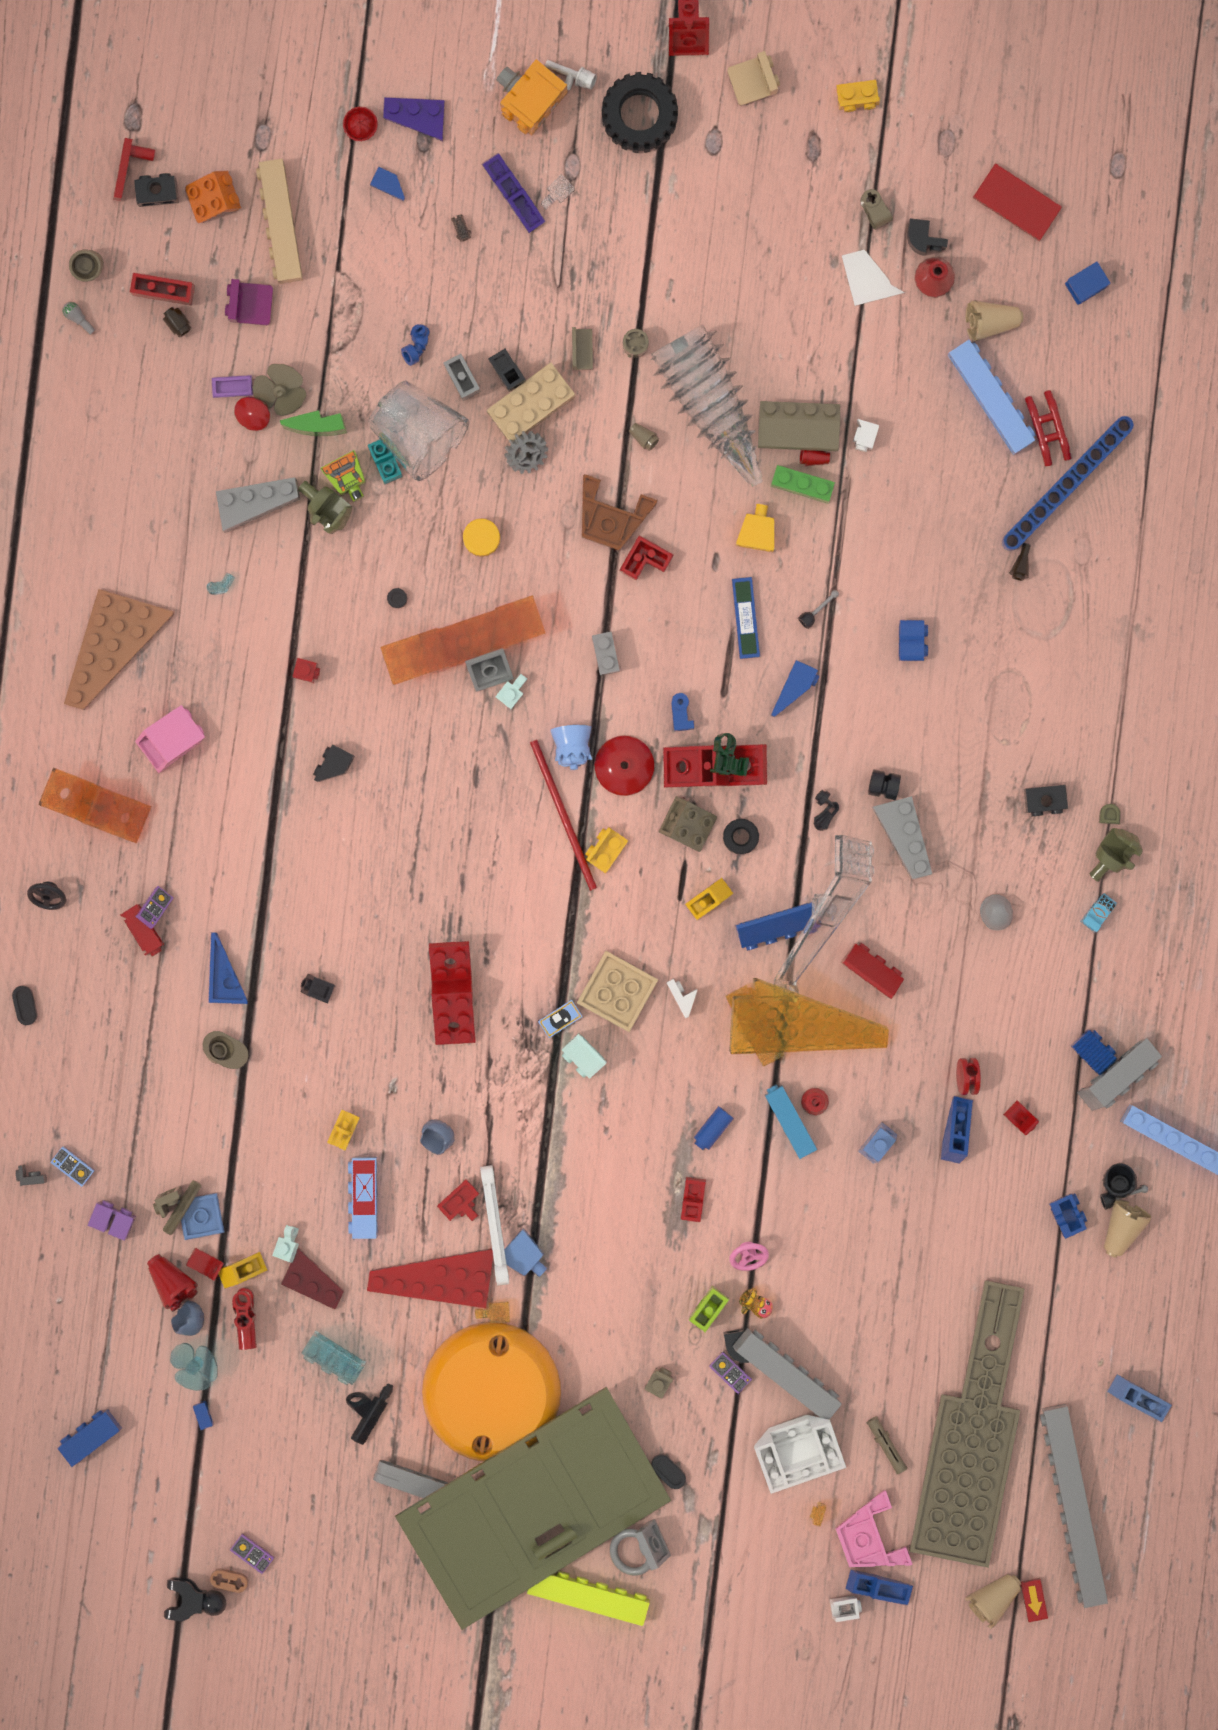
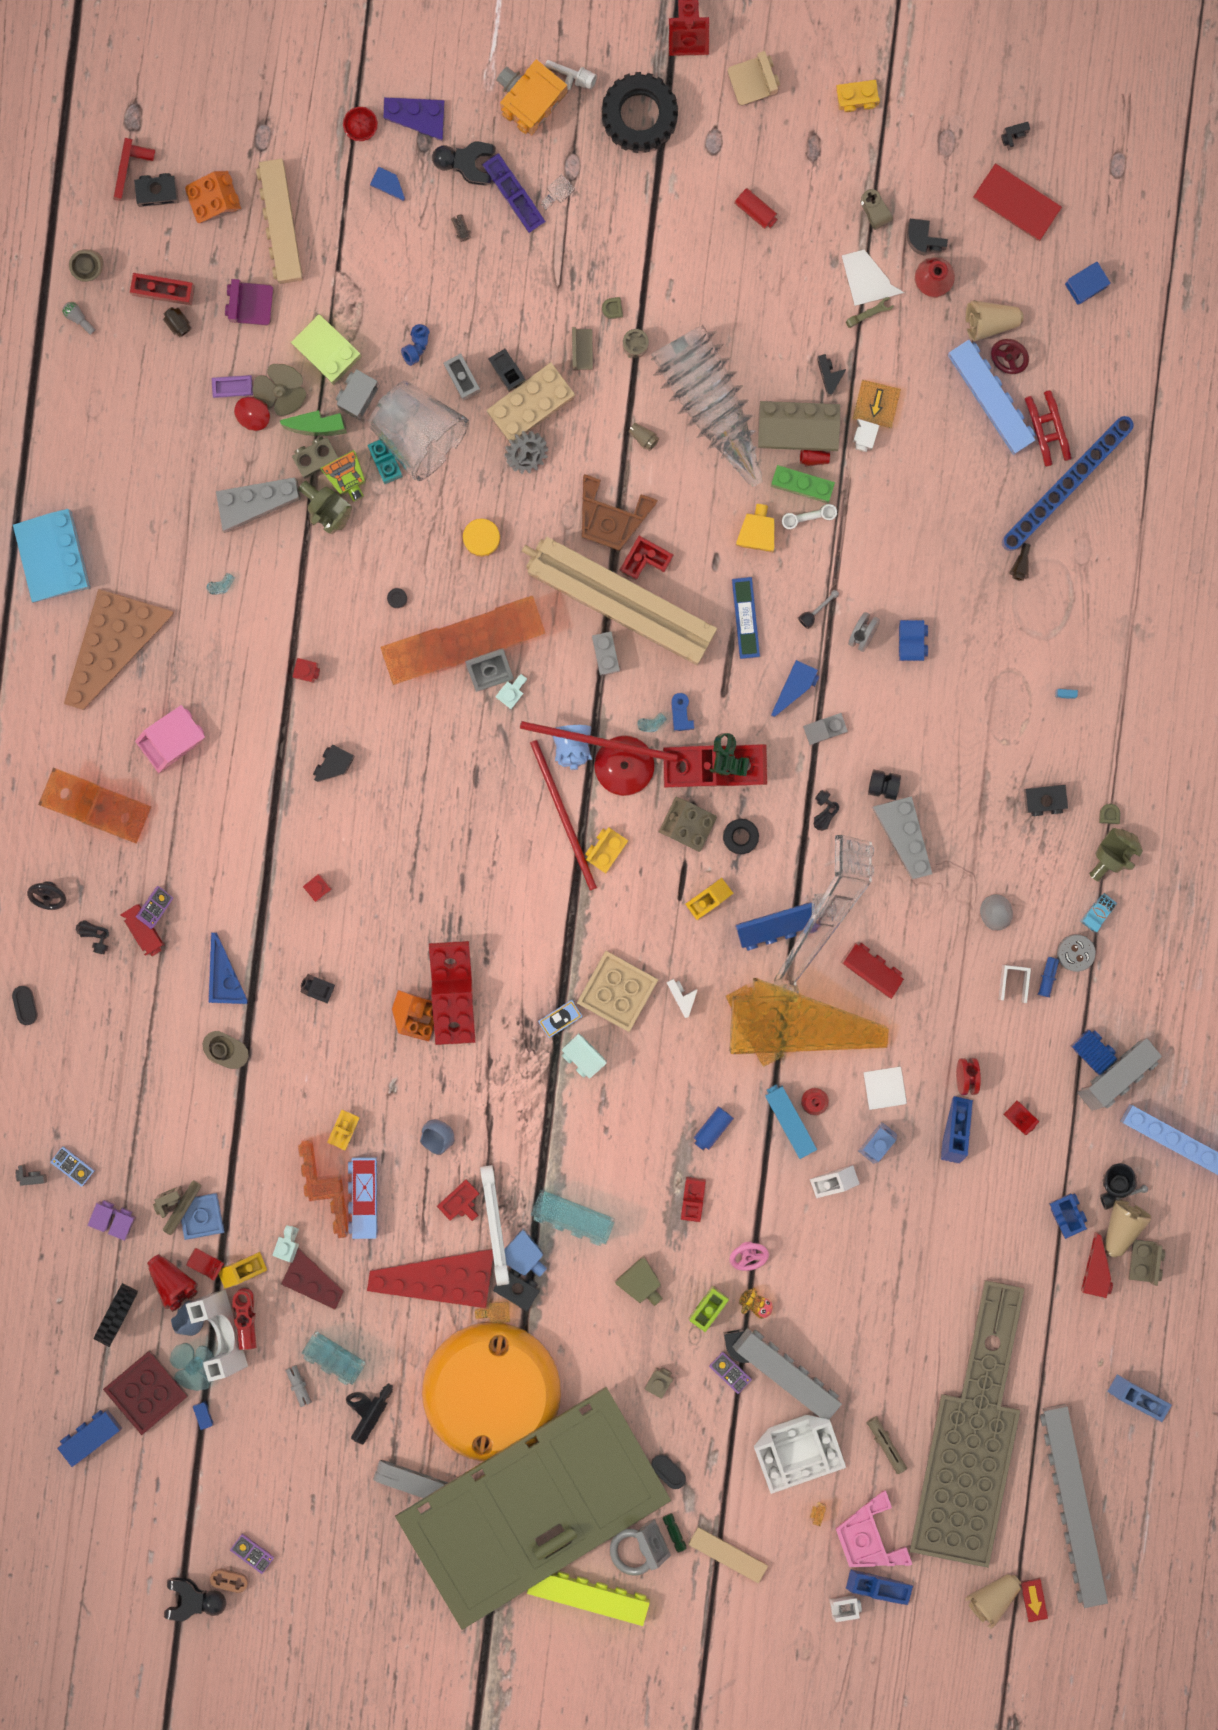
(51, 555): none -> medium azure slope
(87, 929): none -> black piece
(115, 1315): none -> black tyre
(145, 1392): none -> dark red plate
(217, 1310): none -> white arch
(298, 1386): none -> light grey pin
(316, 460): none -> dark tan brick
(317, 887): none -> red brick
(323, 1187): none -> clear orange bracket
(326, 349): none -> yellowish green slope
(357, 394): none -> light grey brick
(413, 1015): none -> orange slope
(463, 161): none -> black piece
(523, 1299): none -> black brick
(573, 1217): none -> clear light blue piece
(598, 741): none -> red piece
(612, 308): none -> olive tile
(619, 599): none -> tan brick
(640, 1282): none -> olive torso
(651, 725): none -> clear light blue arm
(674, 1532): none -> dark green axle
(728, 1554): none -> tan tile
(756, 209): none -> red brick
(825, 728): none -> light grey slope
(827, 511): none -> white bar
(829, 379): none -> black slope
(834, 1182): none -> white slope
(854, 320): none -> olive piece
(863, 632): none -> light grey head
(876, 403): none -> clear yellow tile
(885, 1088): none -> white sticker
(1010, 354): none -> dark red piece
(1017, 131): none -> black bracket
(1025, 983): none -> white piece
(1048, 977): none -> blue axle
(1064, 693): none -> dark azure tile
(1076, 953): none -> light grey head
(1097, 1274): none -> red slope
(1146, 1261): none -> dark tan bracket

